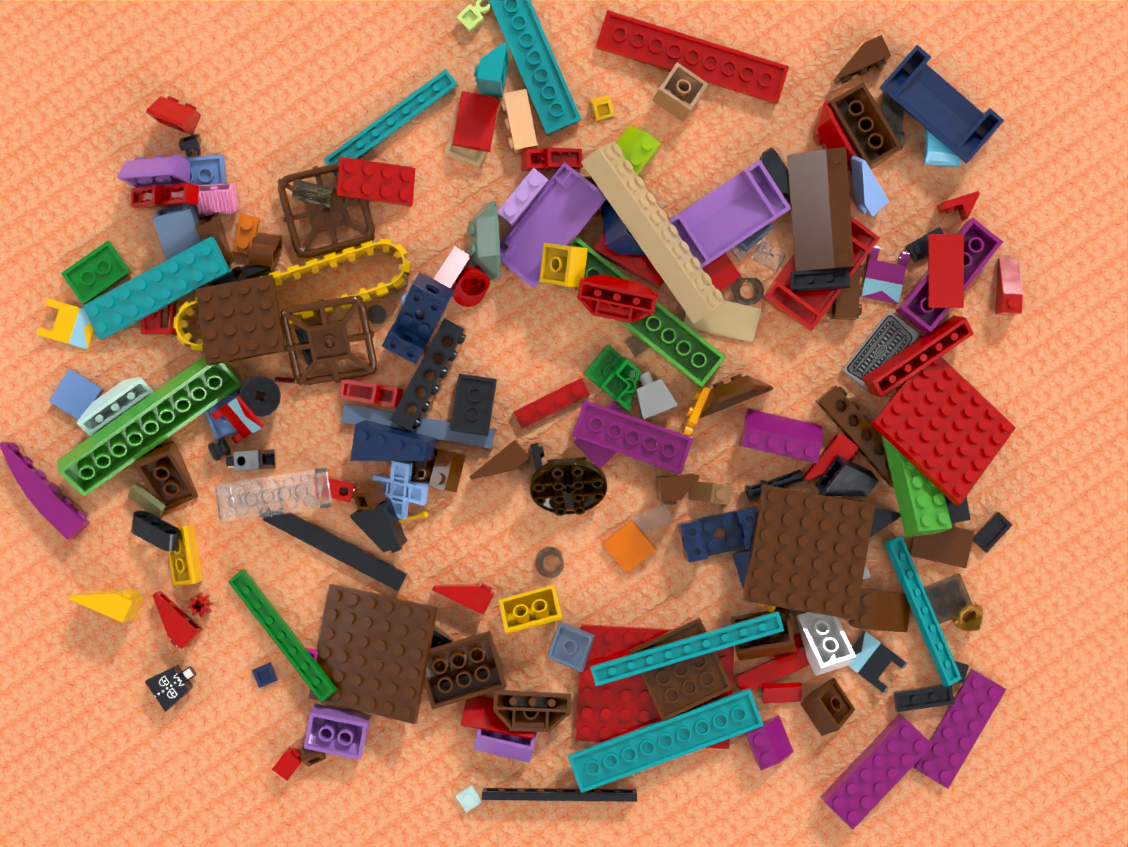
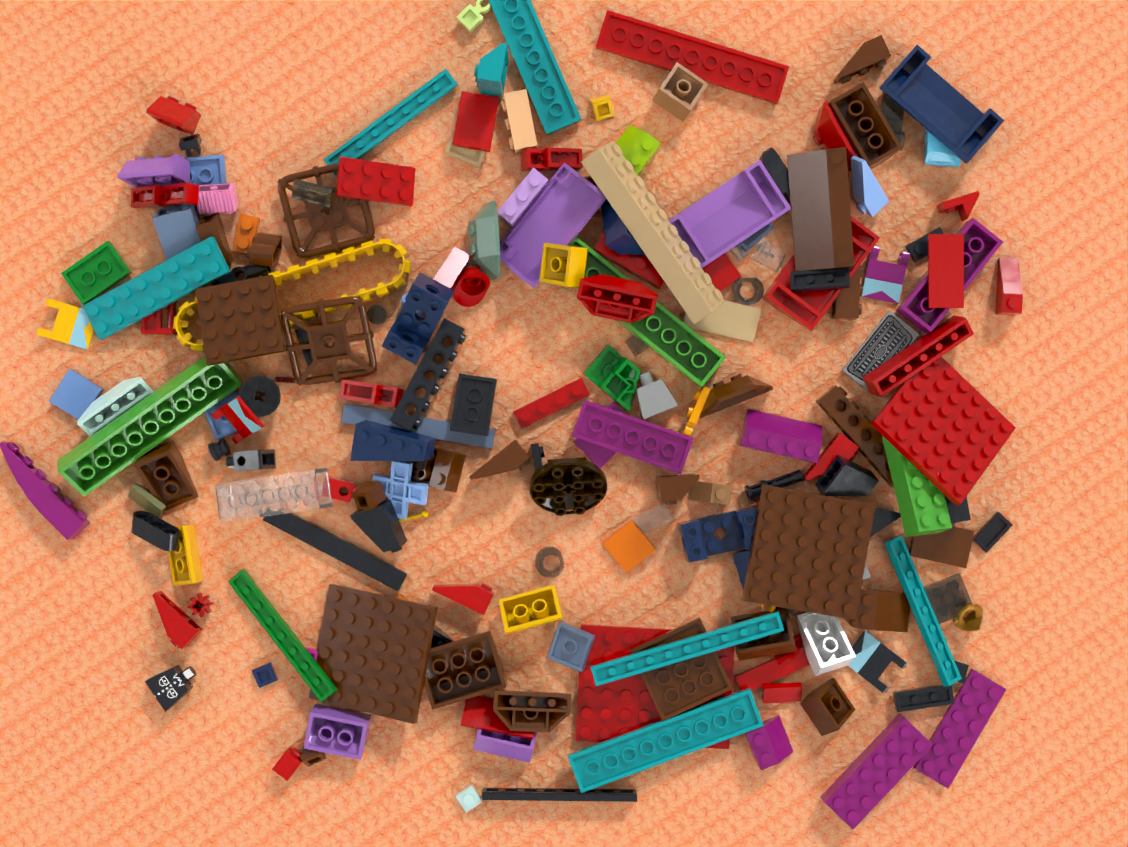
(116, 604): yellow slope -> none

